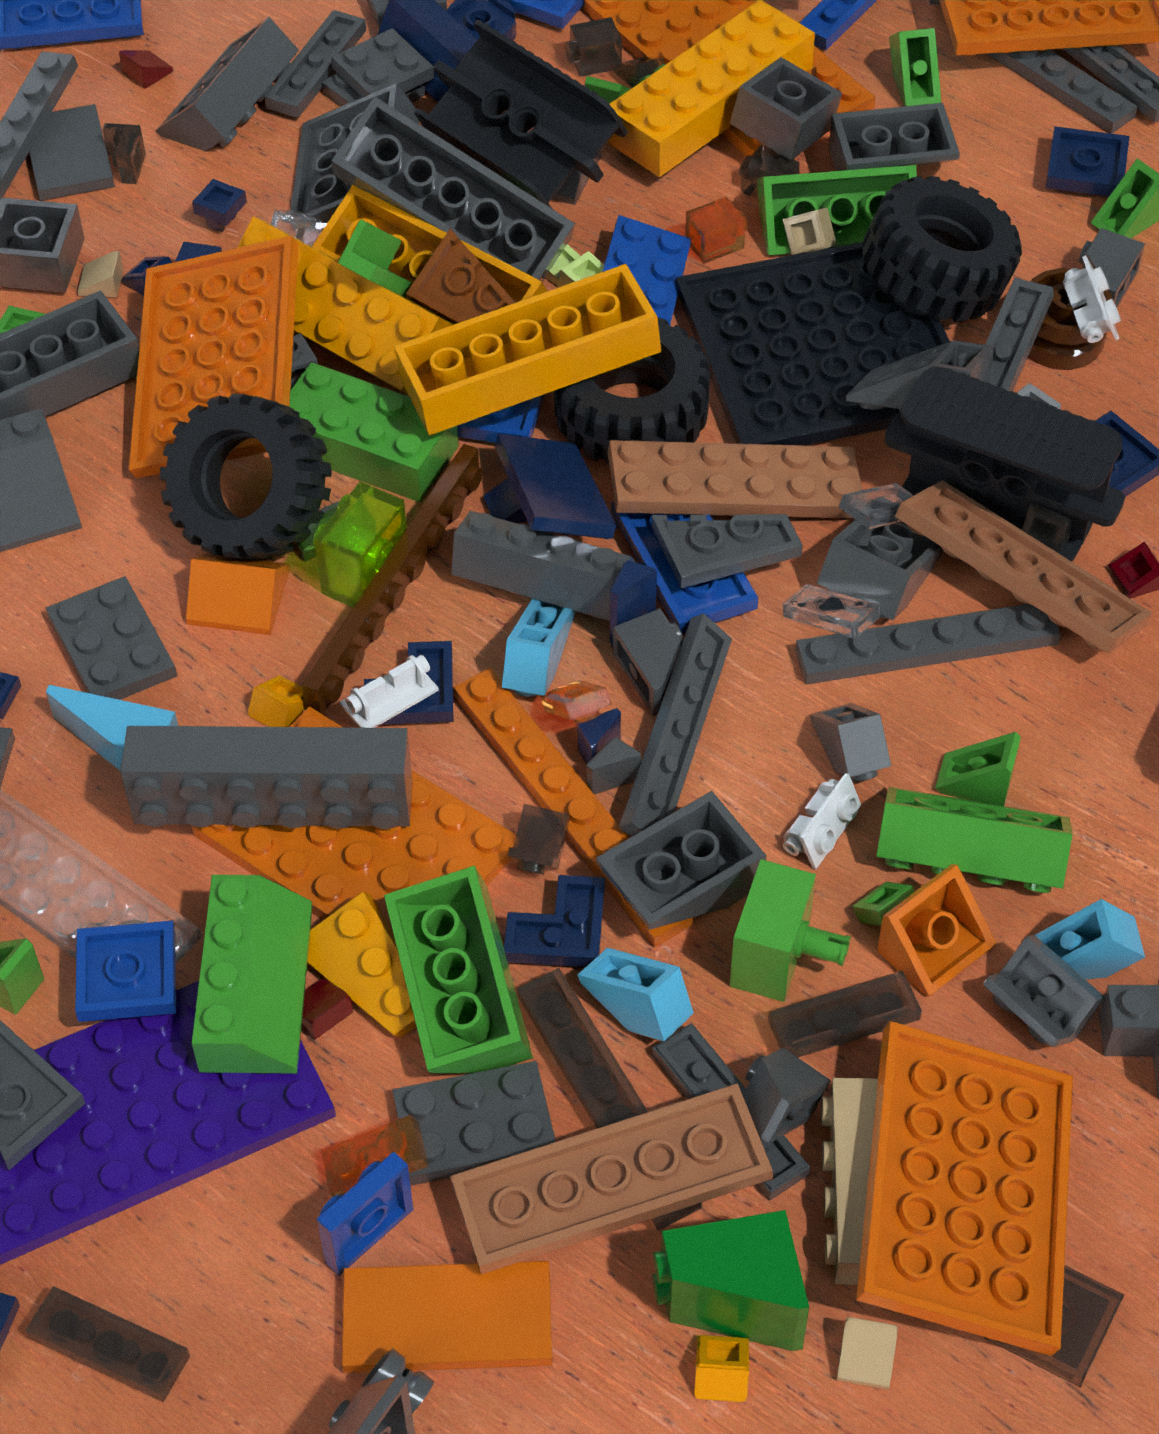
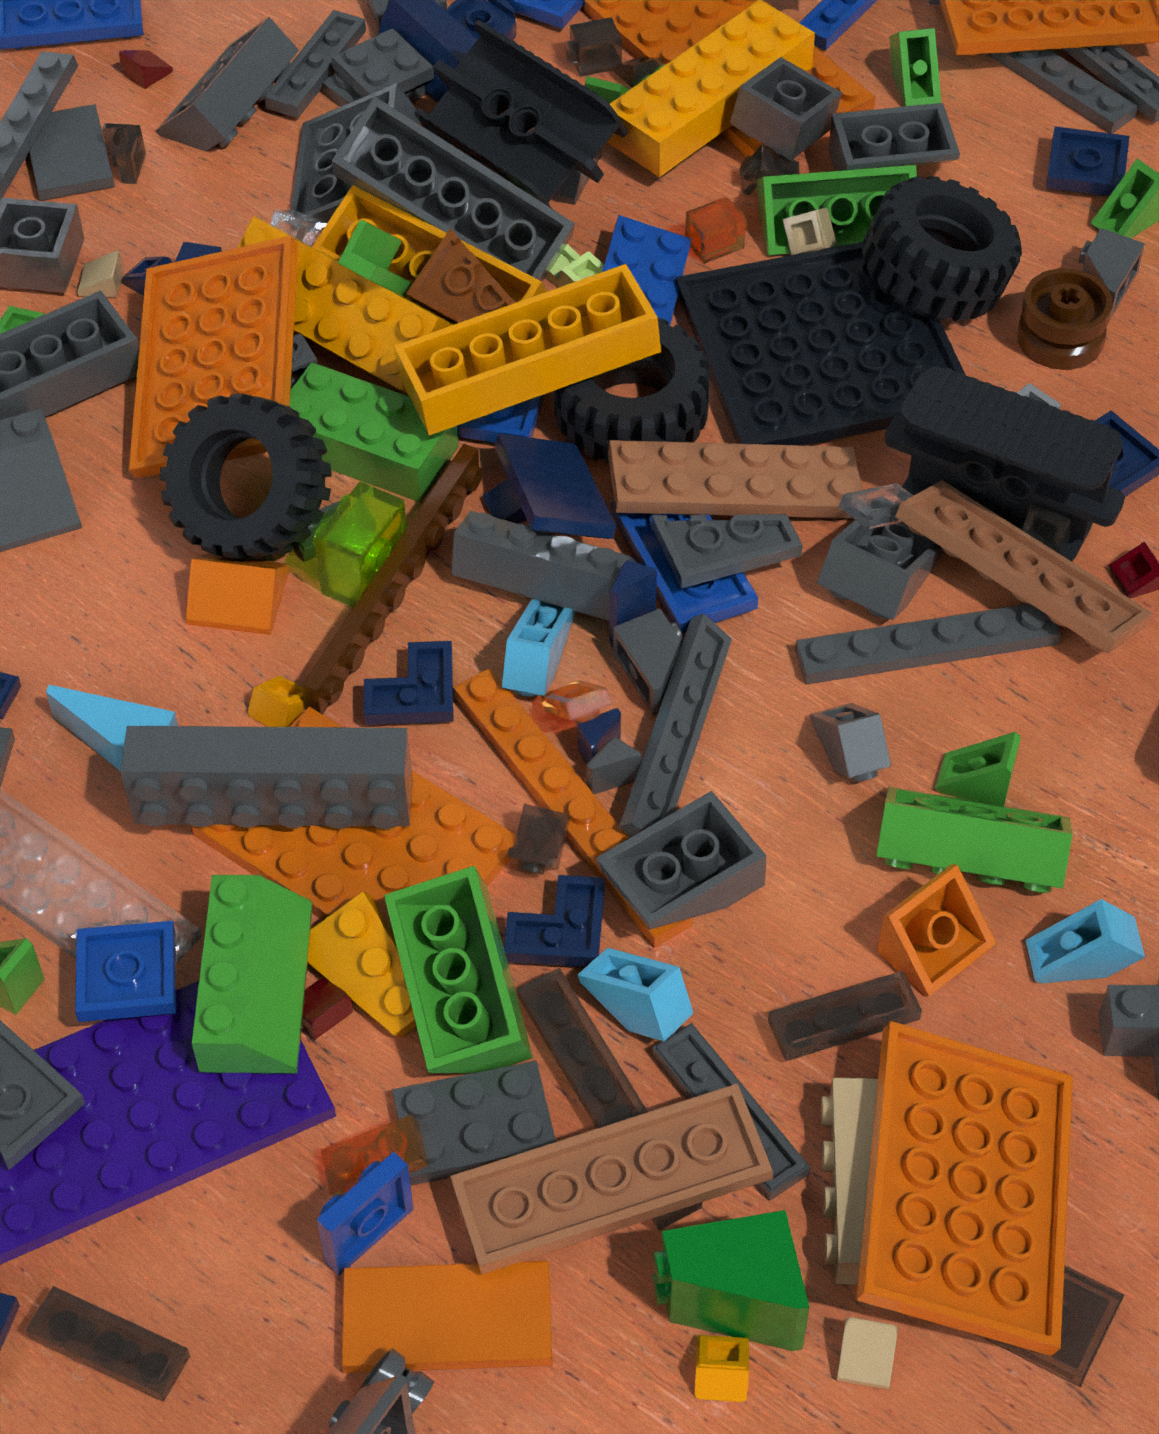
(111, 641): dark grey plate -> none
(219, 204): dark blue tile -> none
(390, 694): white hinge -> none
(778, 931): bright green brick -> none
(782, 1093): dark grey slope -> none
(831, 611): clear tile -> none
(832, 809): white hinge -> none
(880, 901): bright green plate -> none
(893, 382): dark grey slope -> none
(1017, 330): dark grey plate -> none
(1044, 993): dark grey bracket -> none
(1088, 287): white hinge -> none

